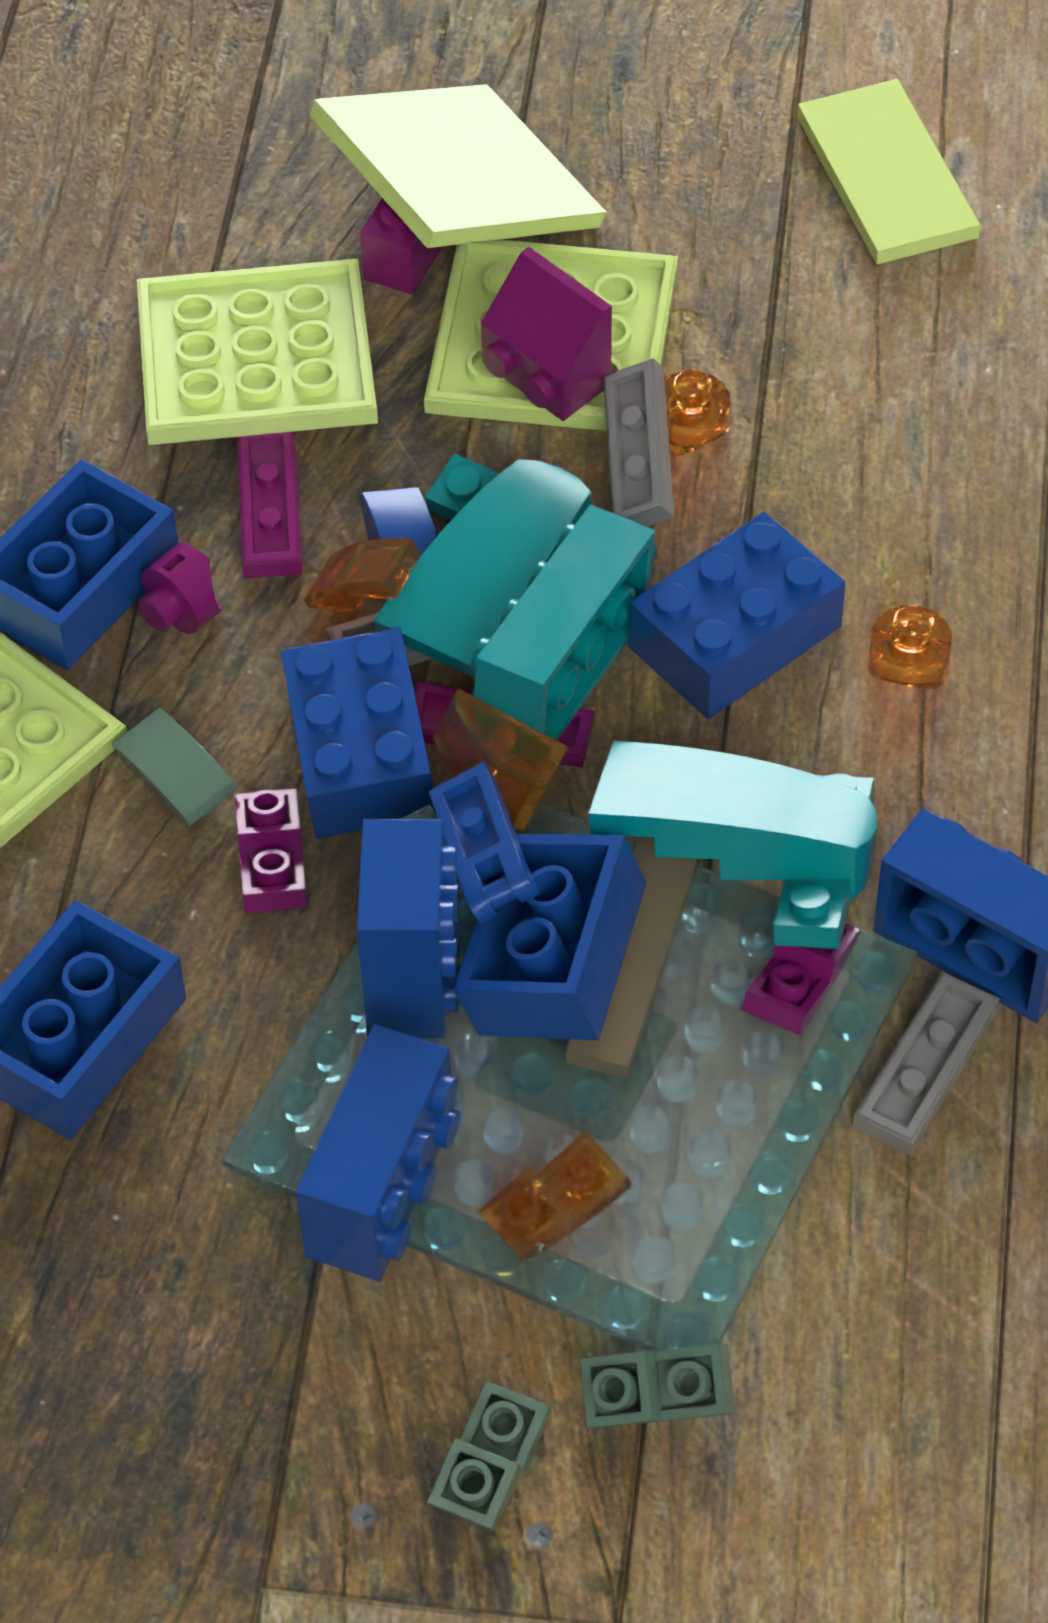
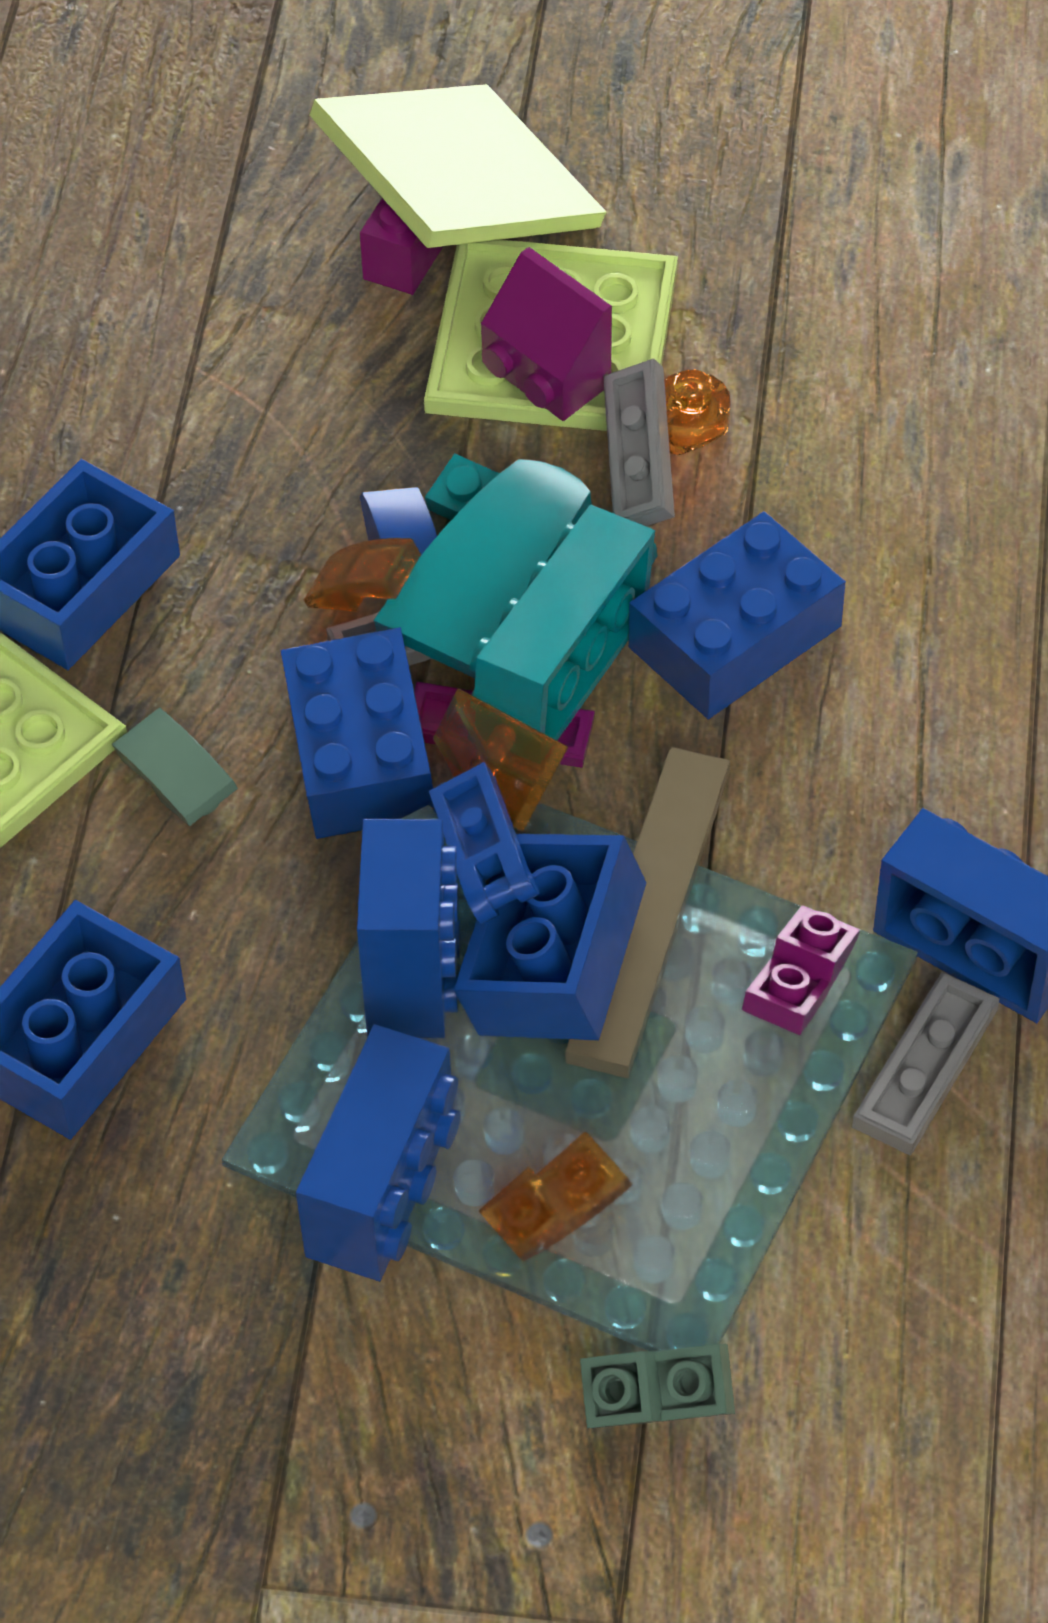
(179, 594): magenta piece -> none
(255, 352): yellowish green tile -> none
(269, 505): magenta tile -> none
(270, 850): magenta slope -> none
(490, 1456): sand green slope -> none
(752, 818): slope -> none
(887, 171): yellowish green tile -> none
(910, 647): clear orange piece -> none

